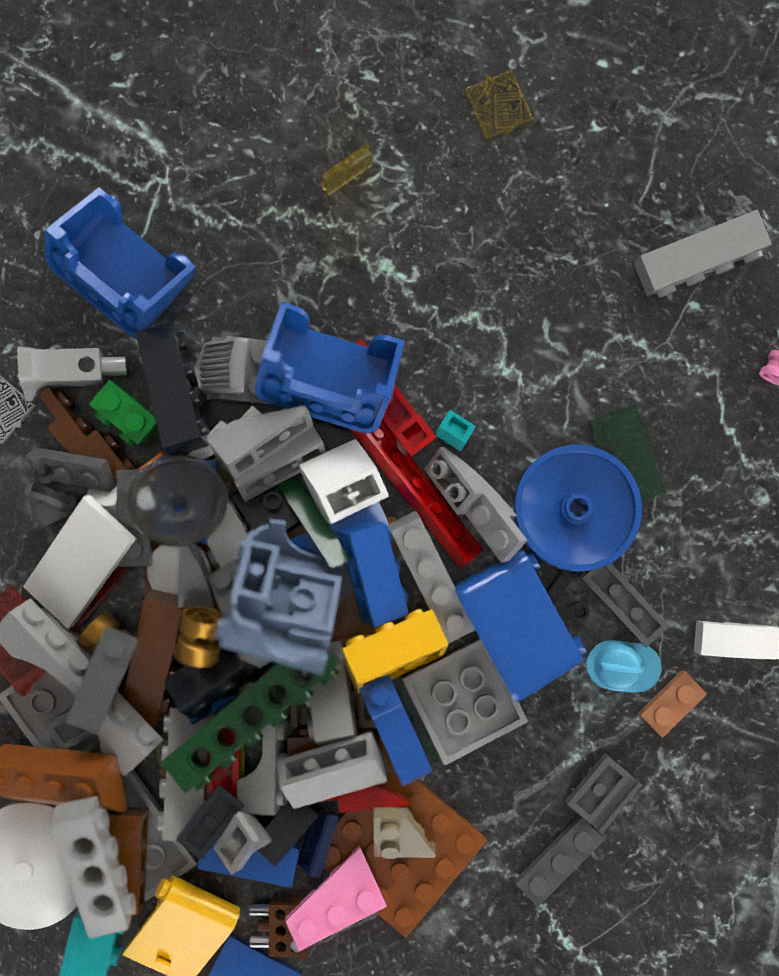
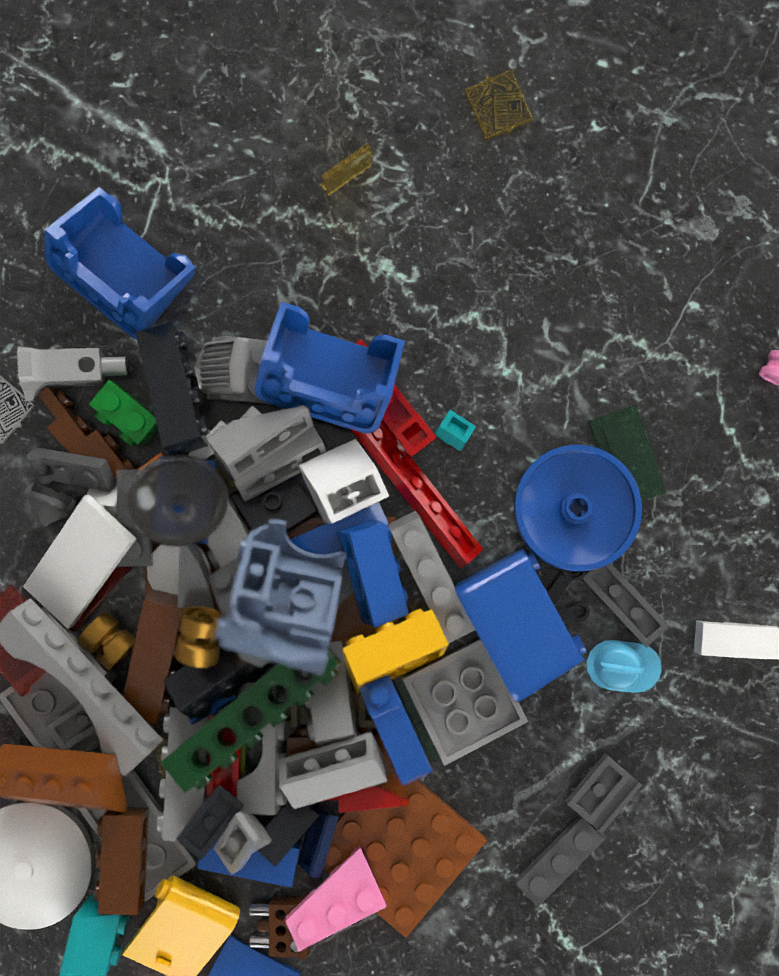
(93, 866): light grey brick -> none
(102, 680): dark grey slope -> none
(314, 522): dark green sticker -> none
(399, 835): dark tan wing -> none
(479, 501): light grey slope -> none
(672, 703): nougat plate -> none
(702, 253): light grey brick -> none

